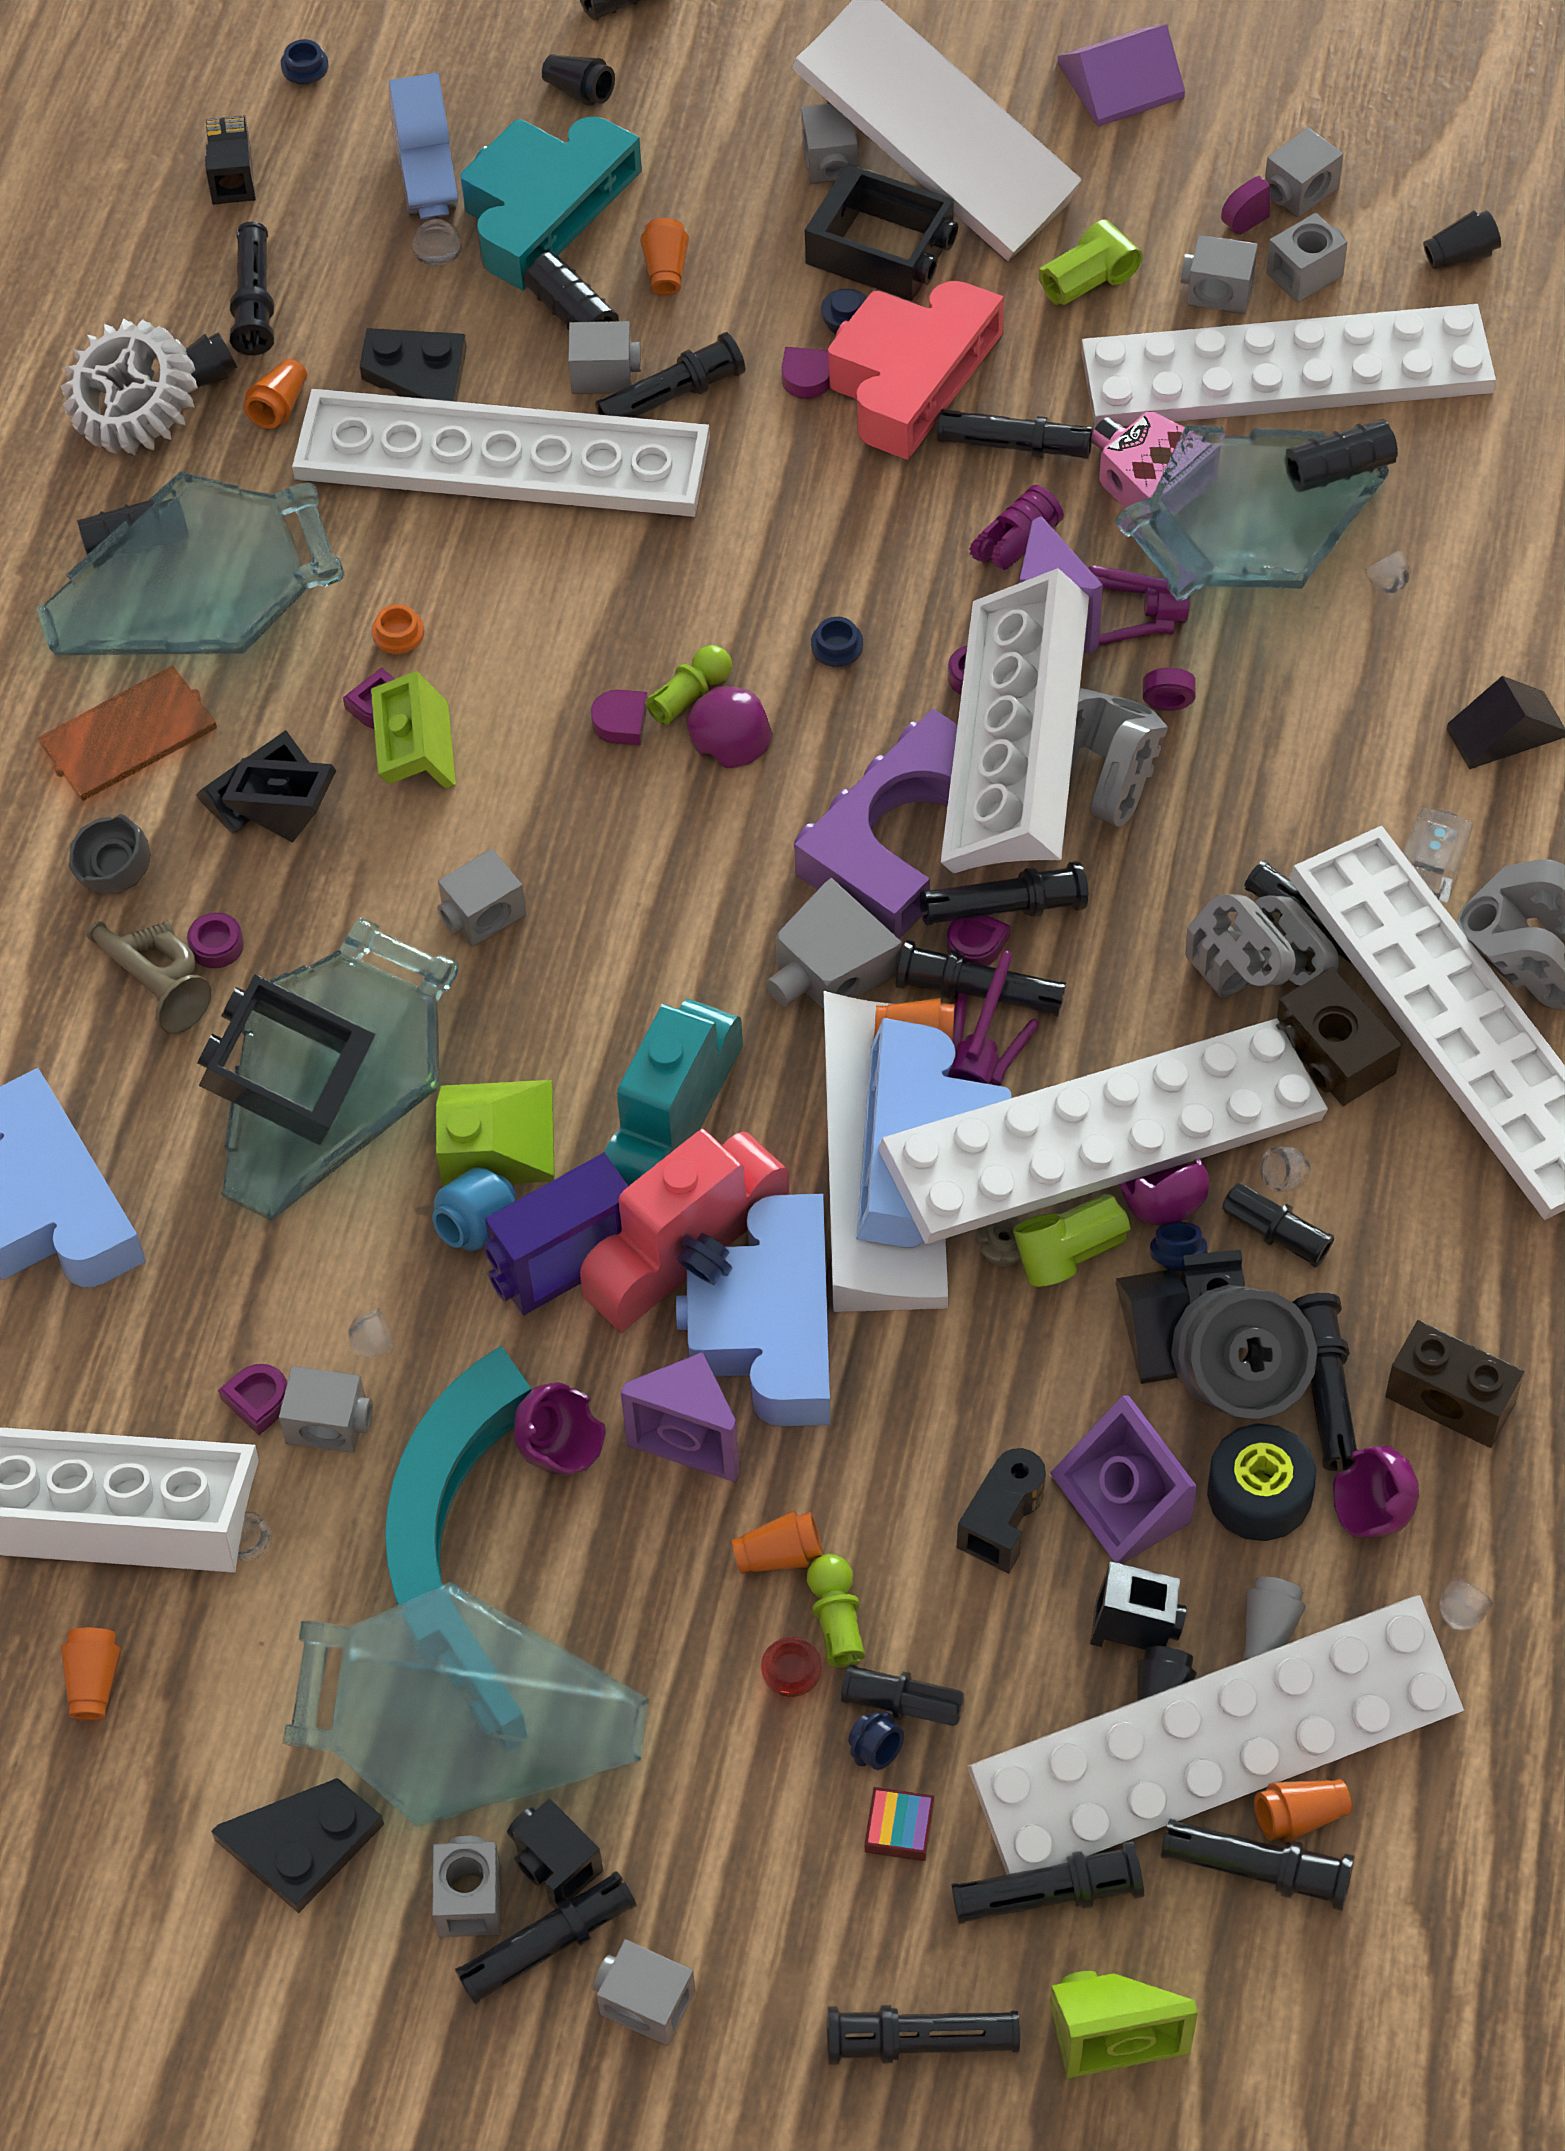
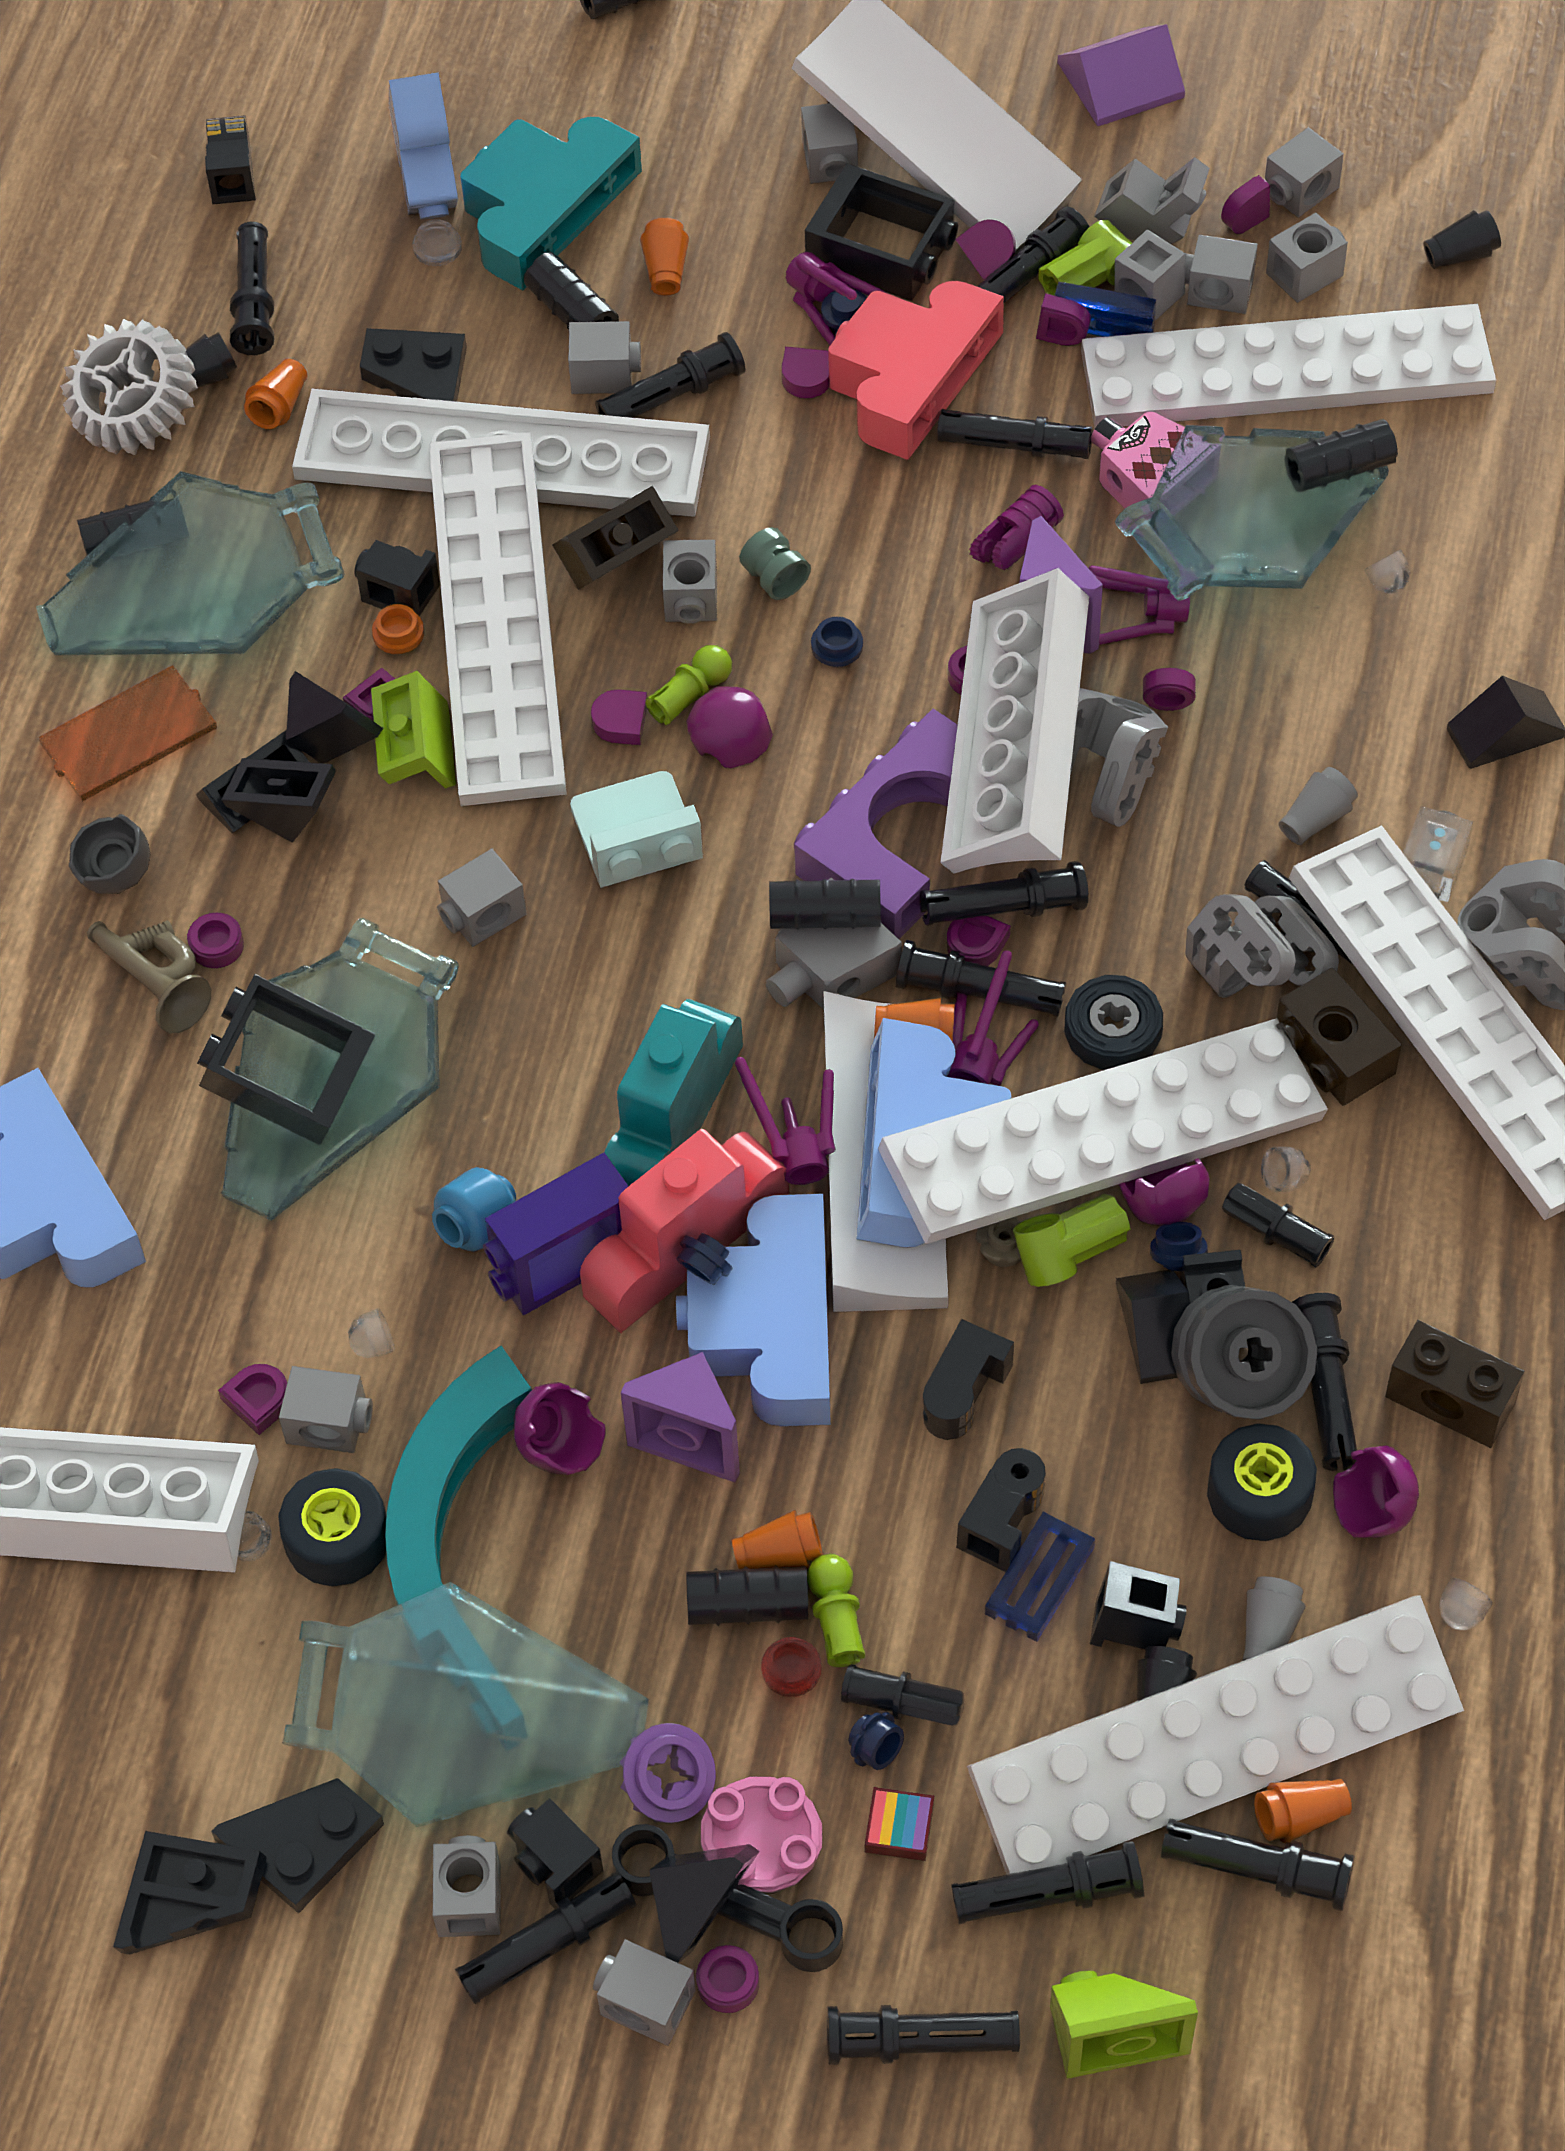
(89, 1670): orange cone -> none
(186, 1890): none -> black wing
(304, 62): dark blue plate -> none
(324, 723): none -> black slope
(326, 1506): none -> black wheel
(396, 576): none -> black brick
(496, 620): none -> white plate
(496, 1129): lime slope -> none
(580, 77): black cone -> none
(615, 537): none -> dark brown brick
(636, 828): none -> light aqua bracket
(688, 1756): none -> medium lavender gear
(689, 580): none -> light grey brick
(693, 1891): none -> black slope
(727, 1979): none -> magenta tile
(744, 1905): none -> black piece
(747, 1595): none -> black axle
(773, 1819): none -> bright pink dish
(779, 568): none -> sand green wheel
(800, 1147): none -> magenta plant
(816, 280): none -> magenta plant
(824, 904): none -> black axle
(960, 1377): none -> black leg
(988, 245): none -> magenta tile
(1017, 1615): none -> clear blue tile
(1039, 250): none -> black pin
(1062, 321): none -> magenta tile
(1112, 311): none -> clear blue tile
(1120, 999): none -> black bush
(1126, 1483): medium lavender slope -> none
(1143, 201): none -> light grey brick
(1151, 270): none -> light grey brick
(1319, 804): none -> light grey cone

